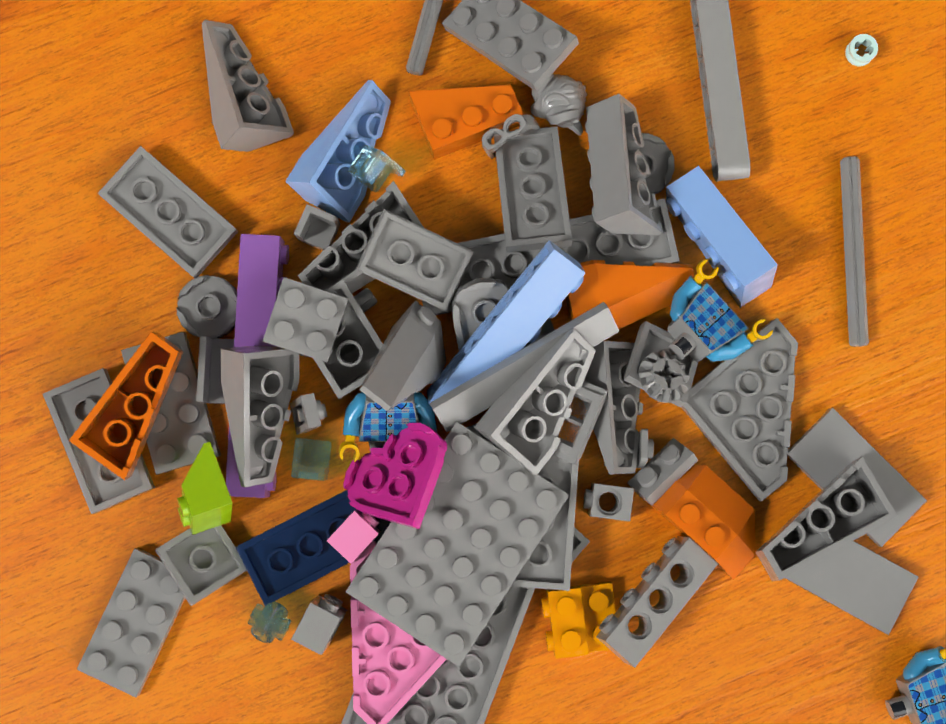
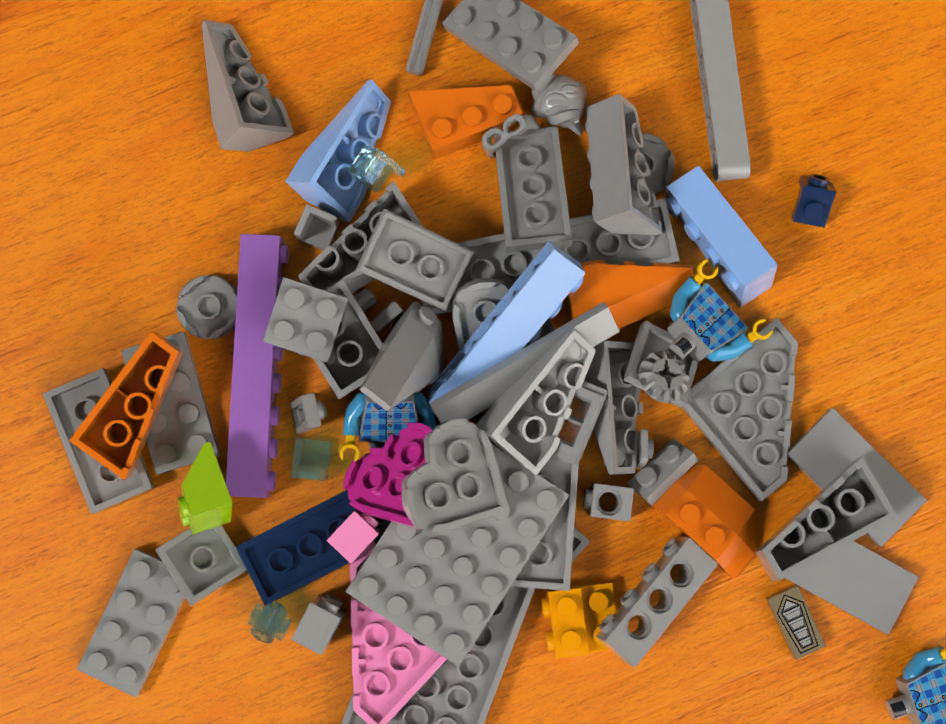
(168, 212): light grey plate -> none
(209, 369): light grey panel -> none
(256, 398): light grey wedge -> none
(387, 317): none -> light grey tile
(456, 481): none -> light grey plate
(795, 622): none -> tile
(814, 200): none -> dark blue bracket
(854, 251): light grey axle -> none
(866, 40): light aqua bush -> none

